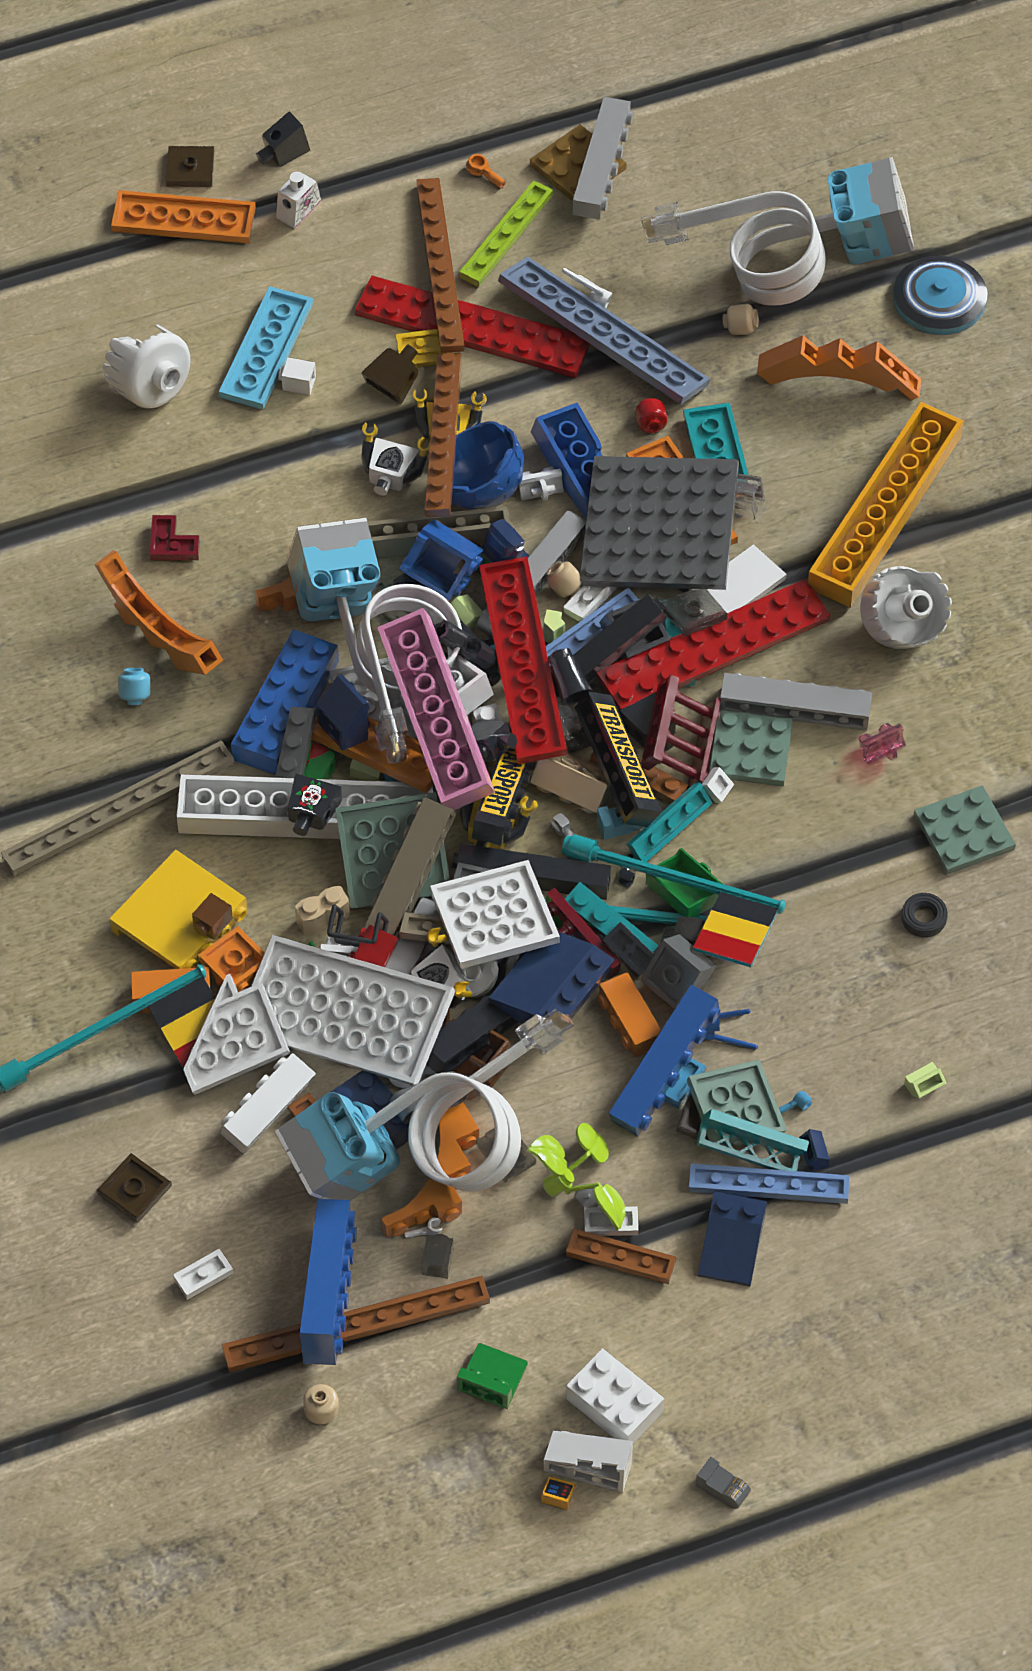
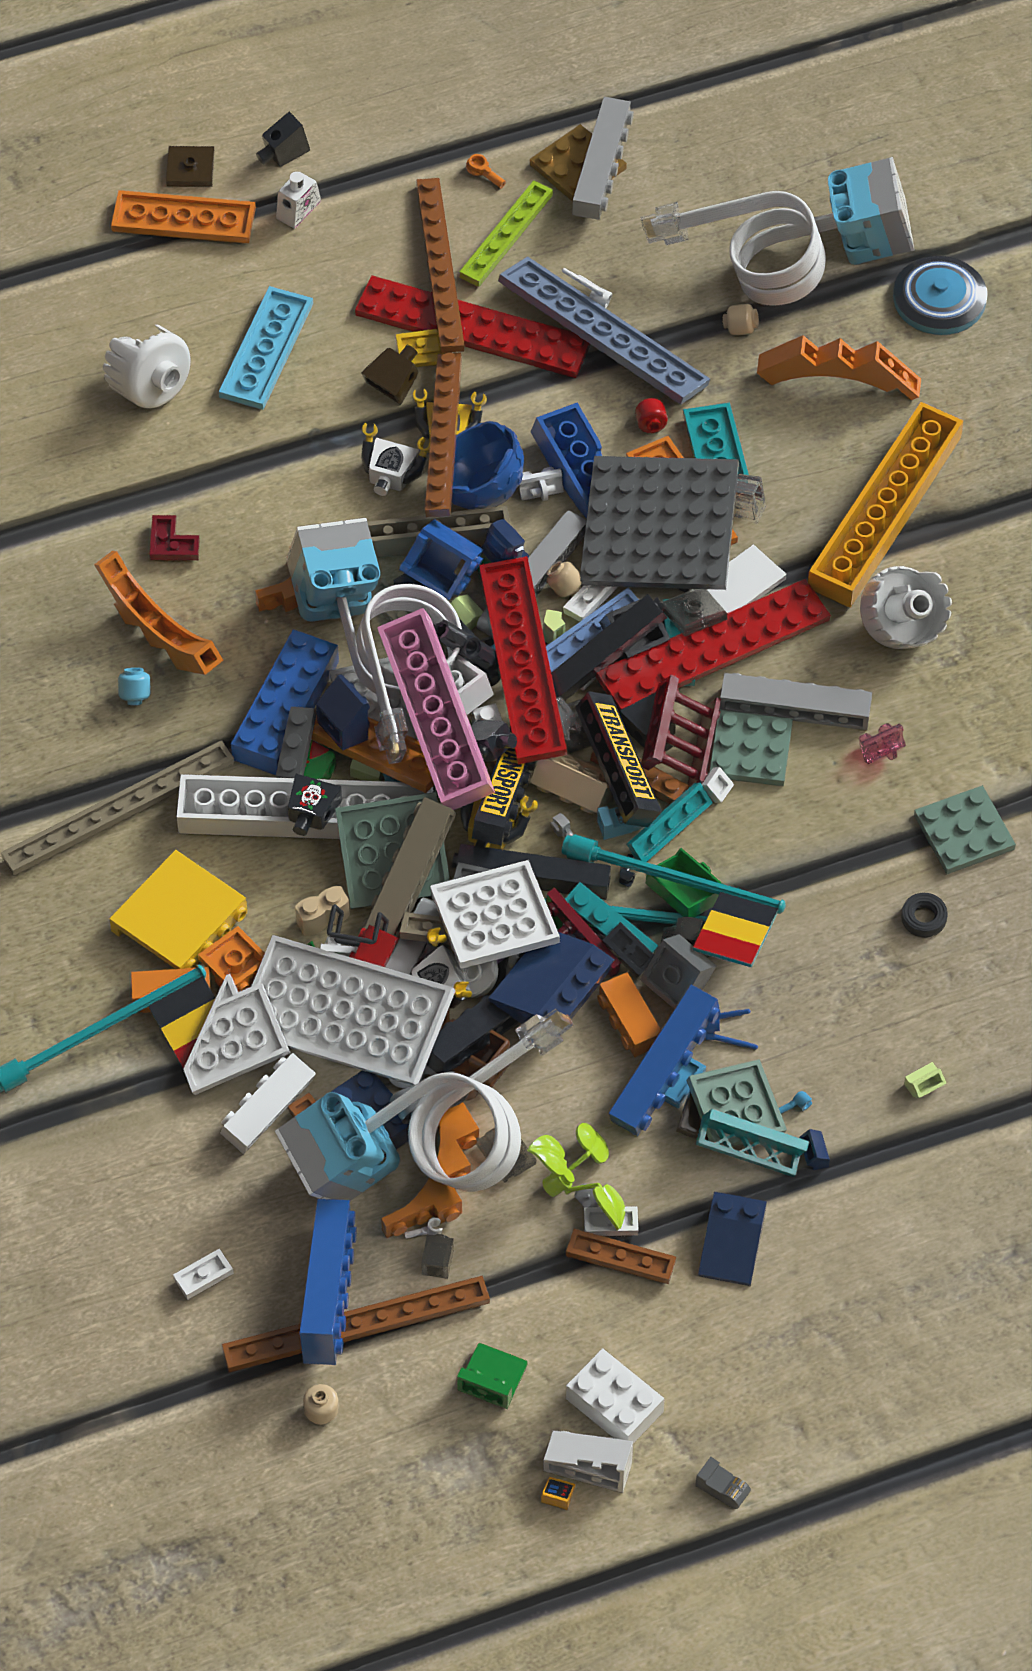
(134, 1188): dark brown plate -> none
(212, 916): reddish brown brick -> none
(298, 376): white brick -> none
(568, 677): black plant -> none
(769, 1183): medium blue plate -> none

